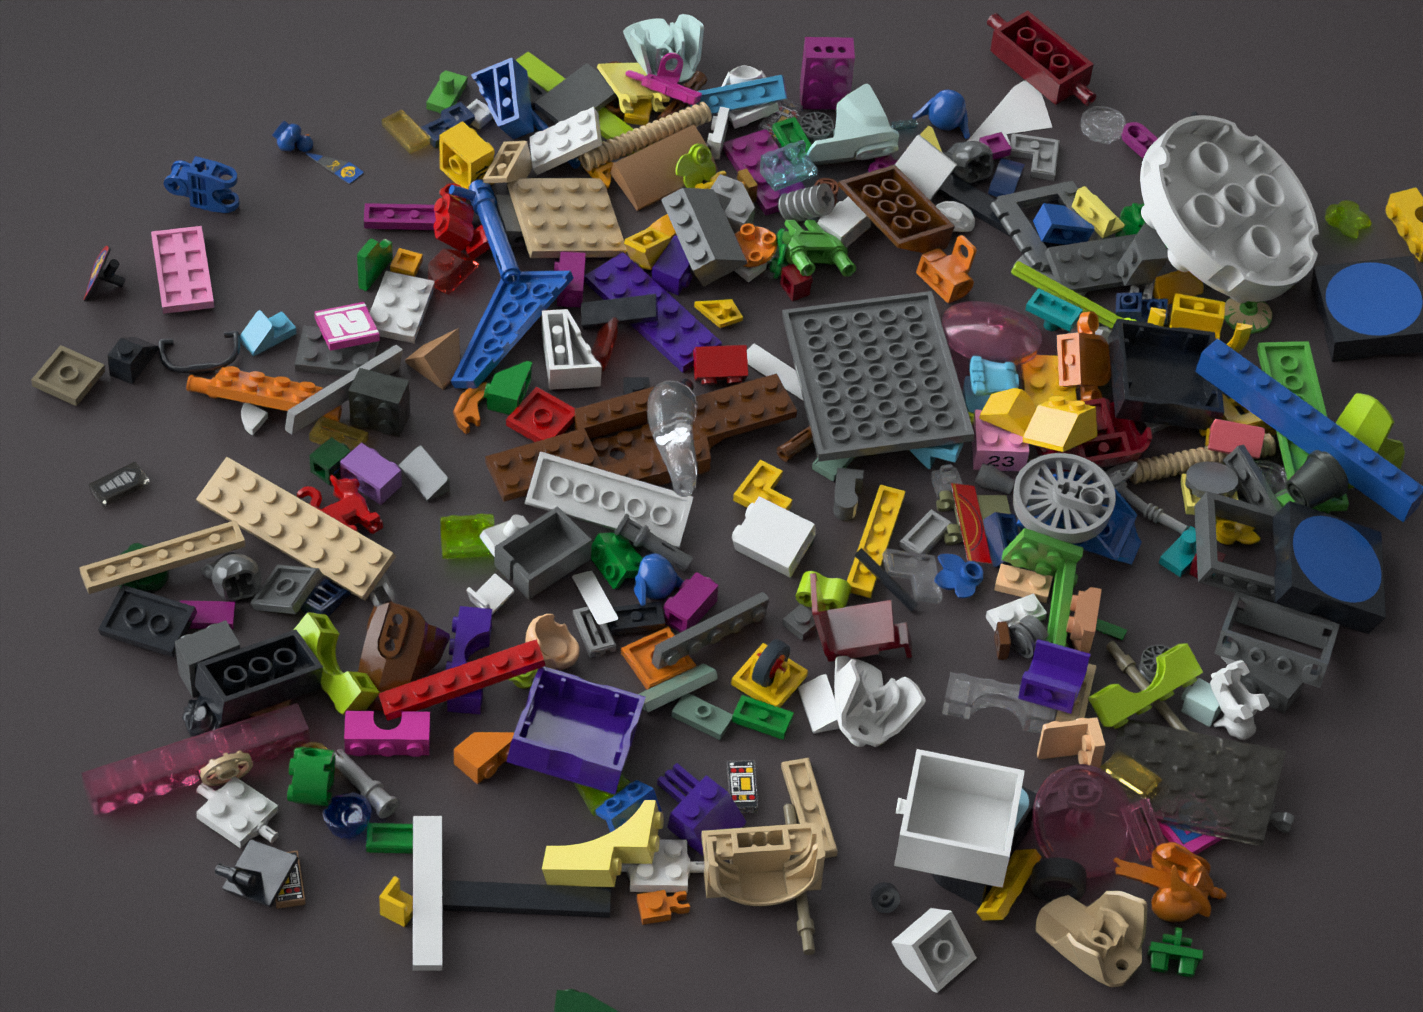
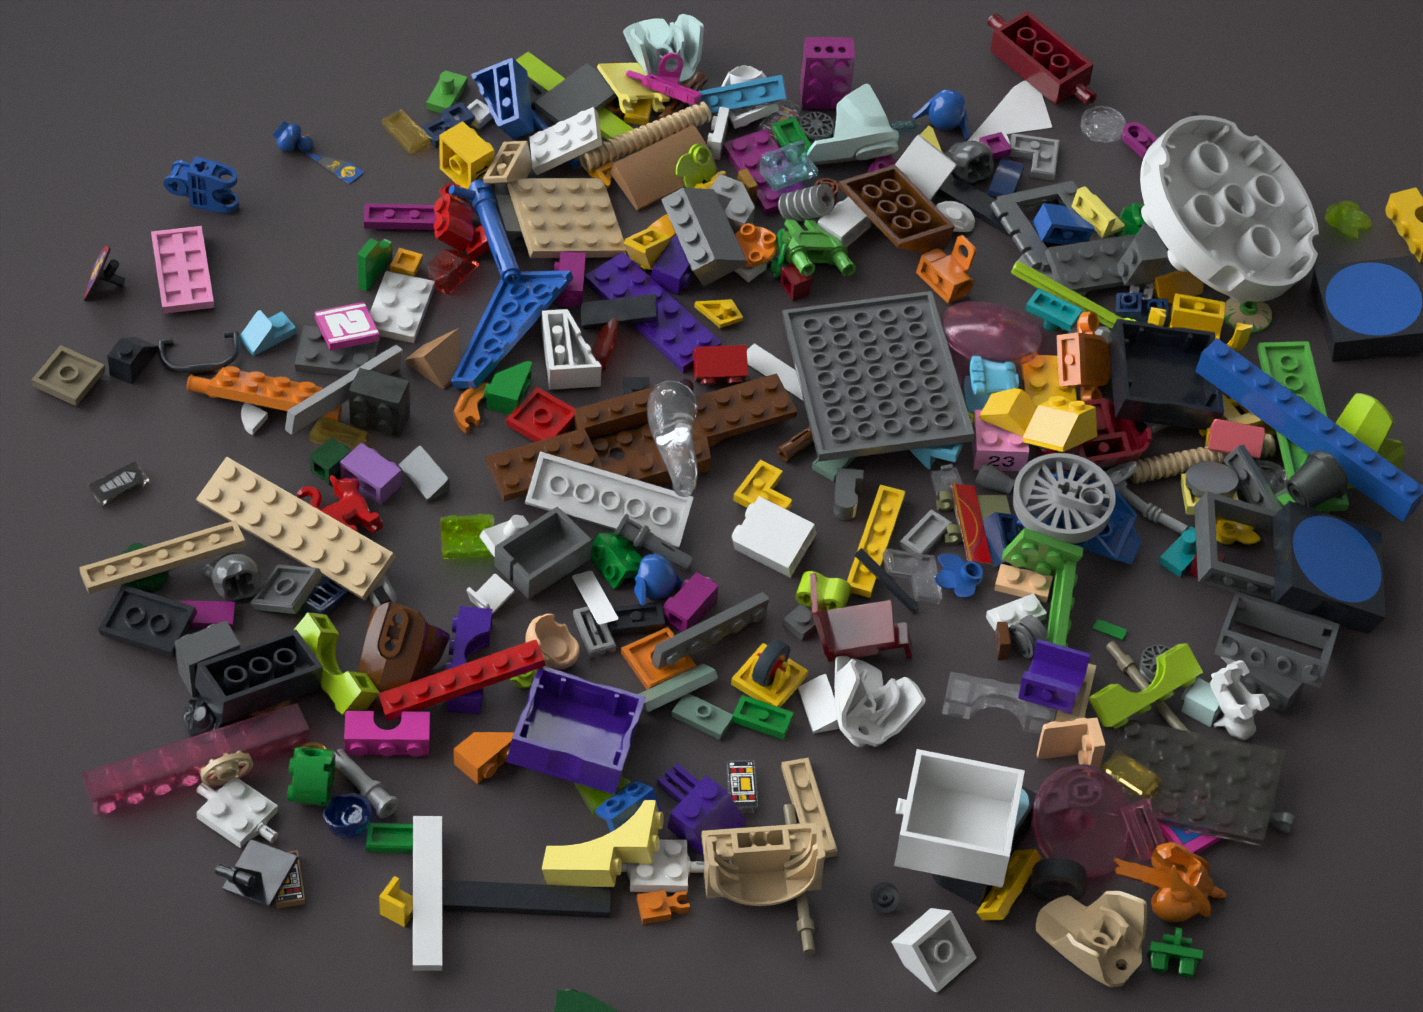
(1084, 622): nougat slope -> none

